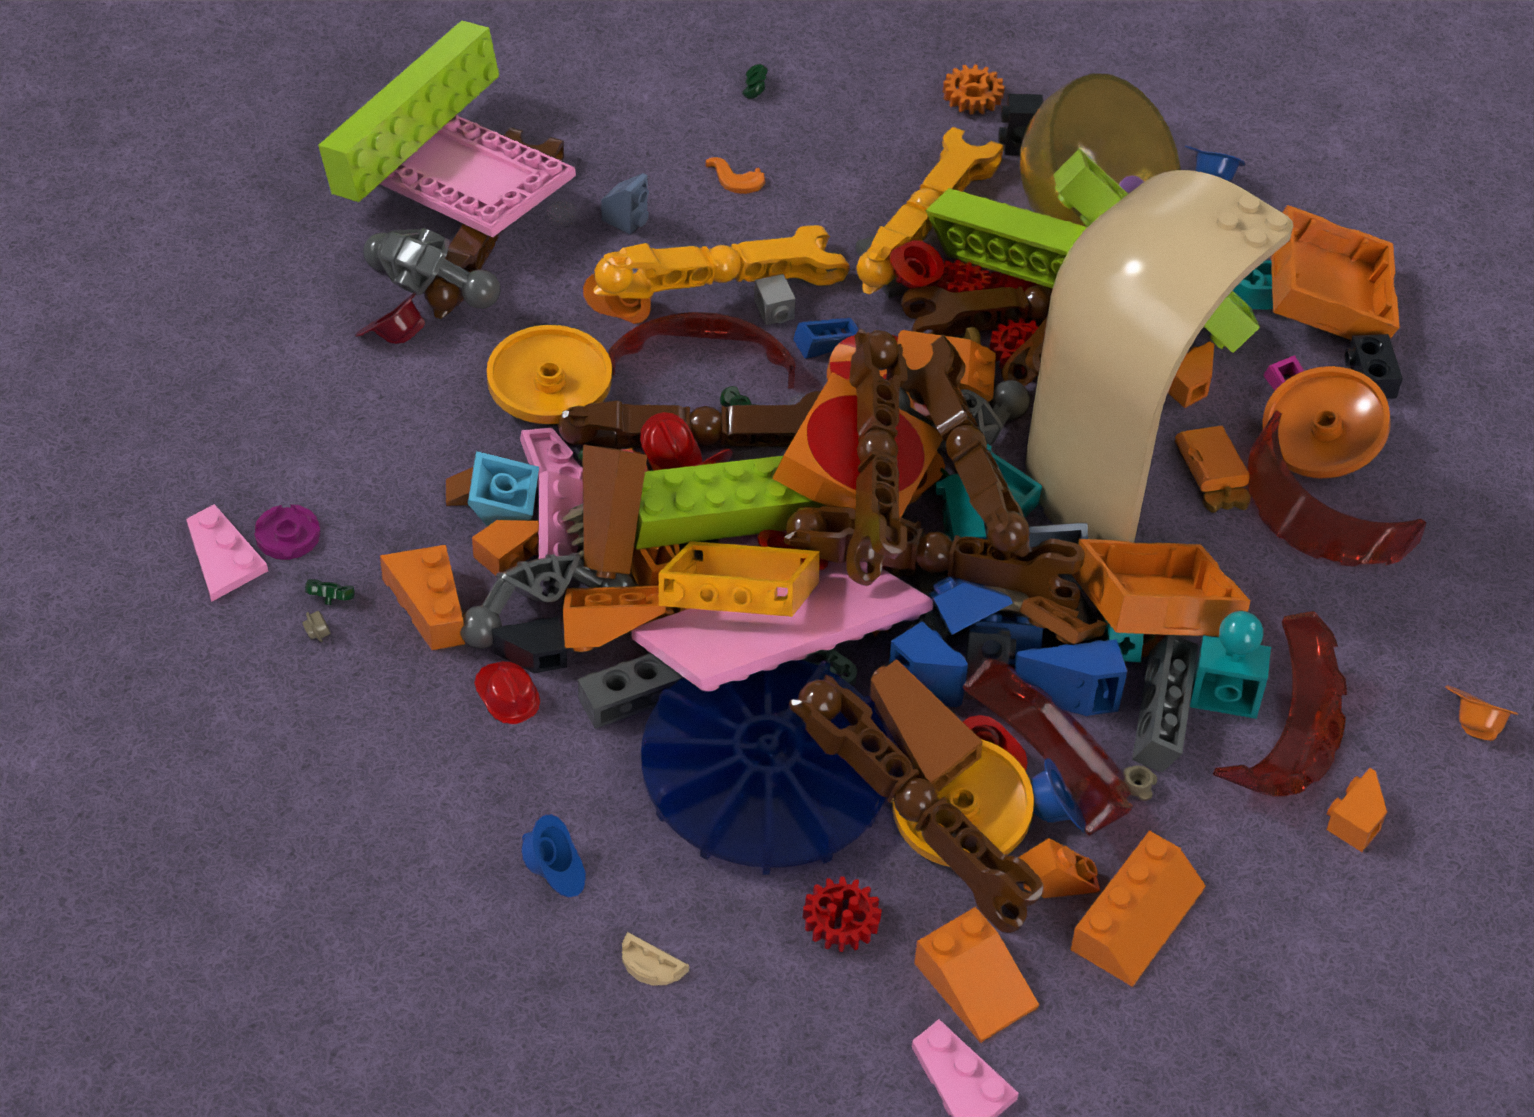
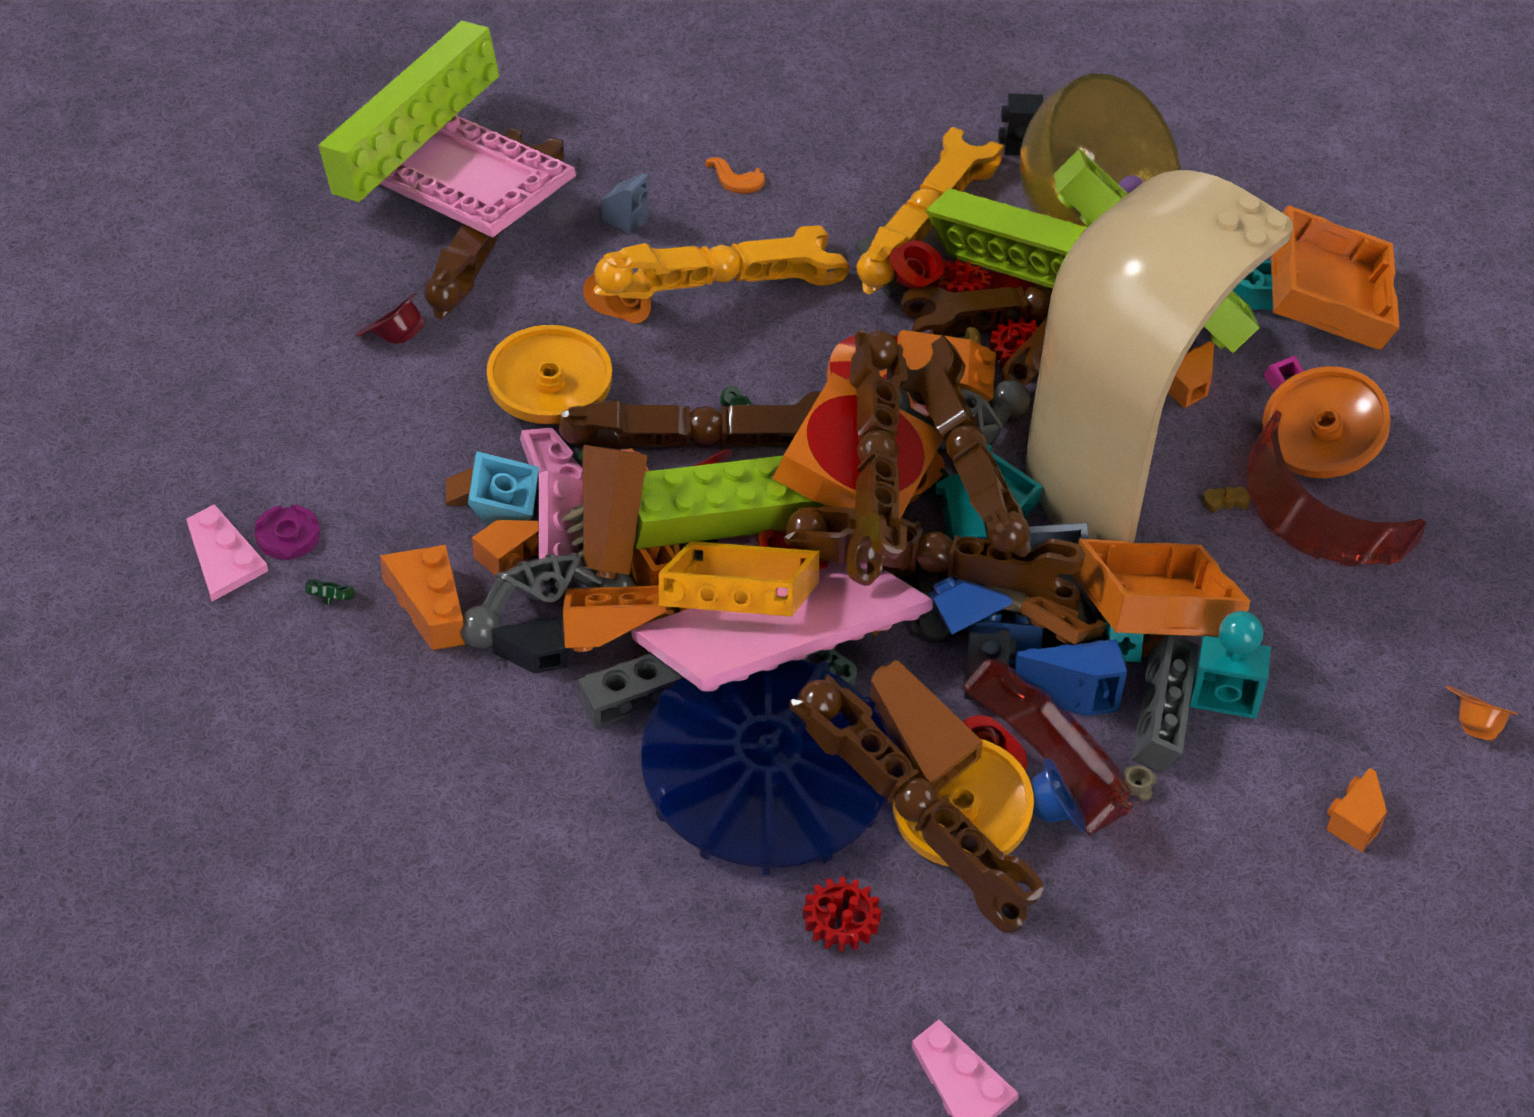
(316, 626): dark tan plate -> none
(415, 259): dark grey piece -> none
(507, 692): red piece -> none
(552, 855): blue piece -> none
(650, 963): tan tile -> none
(669, 442): red piece -> none
(703, 326): clear red windscreen -> none
(755, 80): dark green piece -> none
(774, 299): light grey brick -> none
(815, 337): blue slope -> none
(932, 663): blue slope -> none
(973, 89): orange gear -> none
(975, 974): orange slope -> none
(1061, 870): orange slope -> none
(1138, 909): orange slope -> none
(1212, 458): orange piece -> none
(1216, 163): blue piece -> none
(1314, 717): clear red windscreen -> none
(1376, 359): black brick -> none

